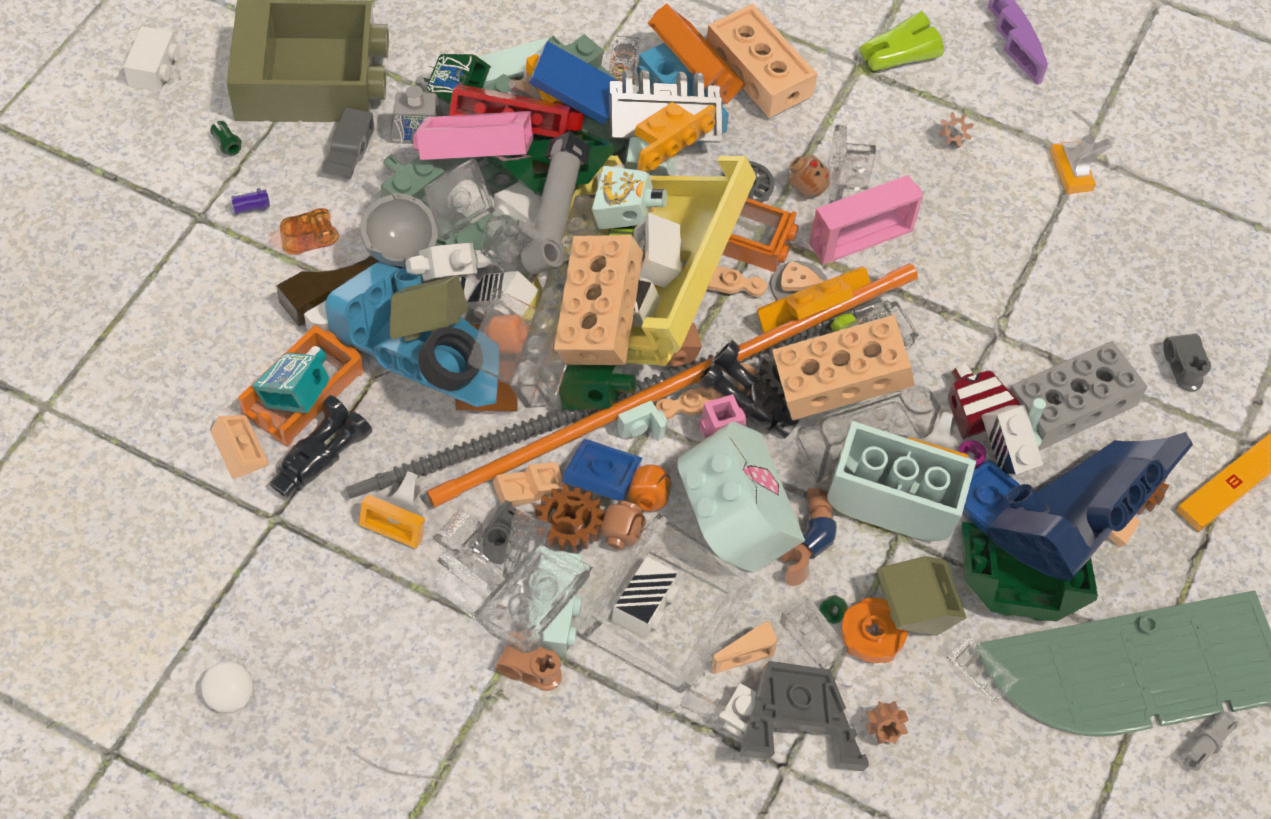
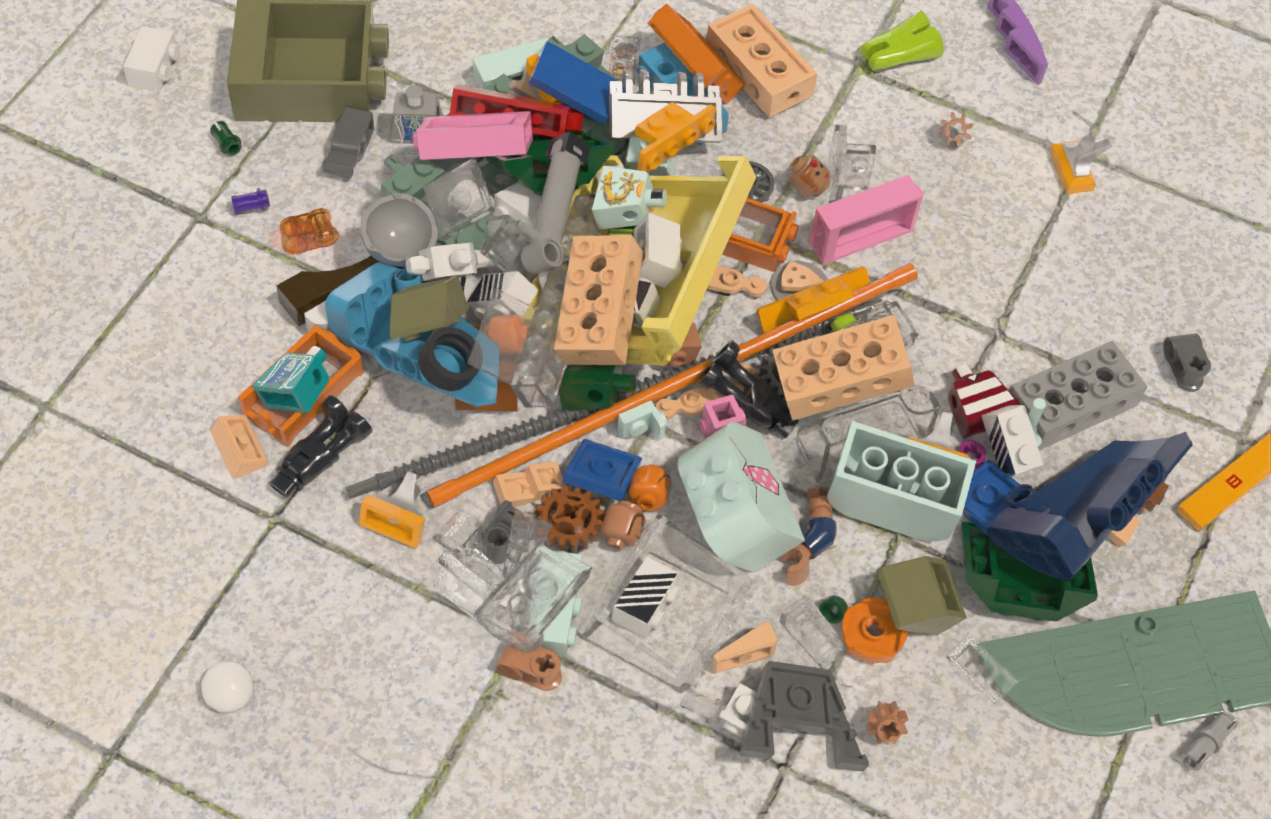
(455, 70): dark green torso -> none

